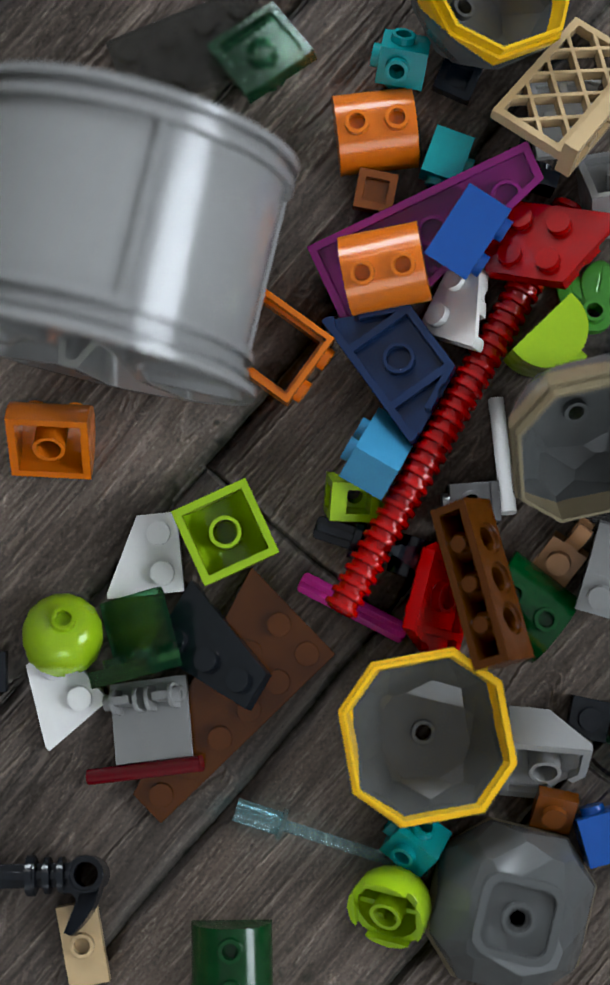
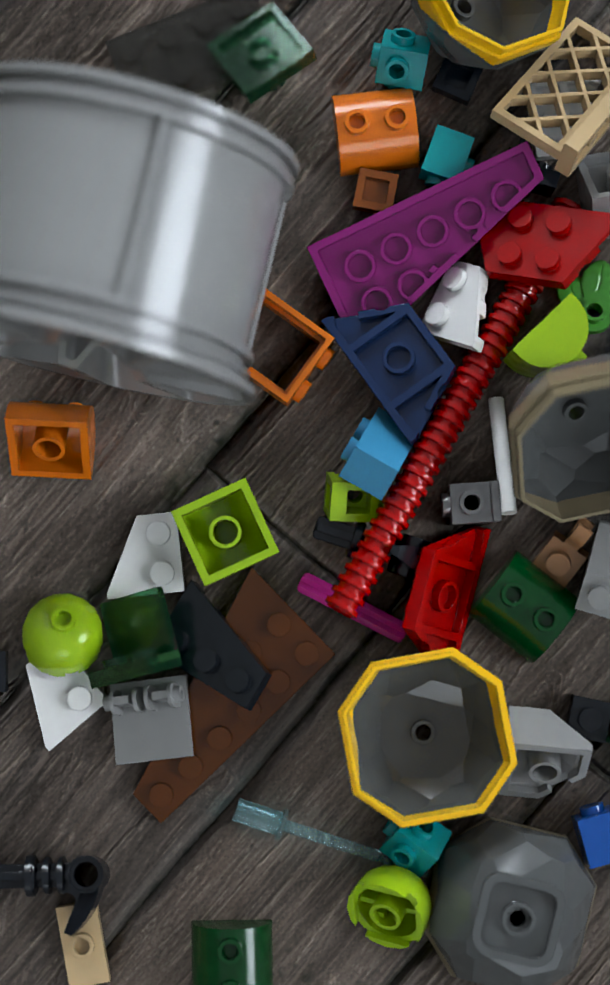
(145, 770): dark red bar -> none
(384, 268): orange brick -> none
(469, 231): blue brick -> none
(481, 584): reddish brown brick -> none
(553, 809): dark orange plate -> none

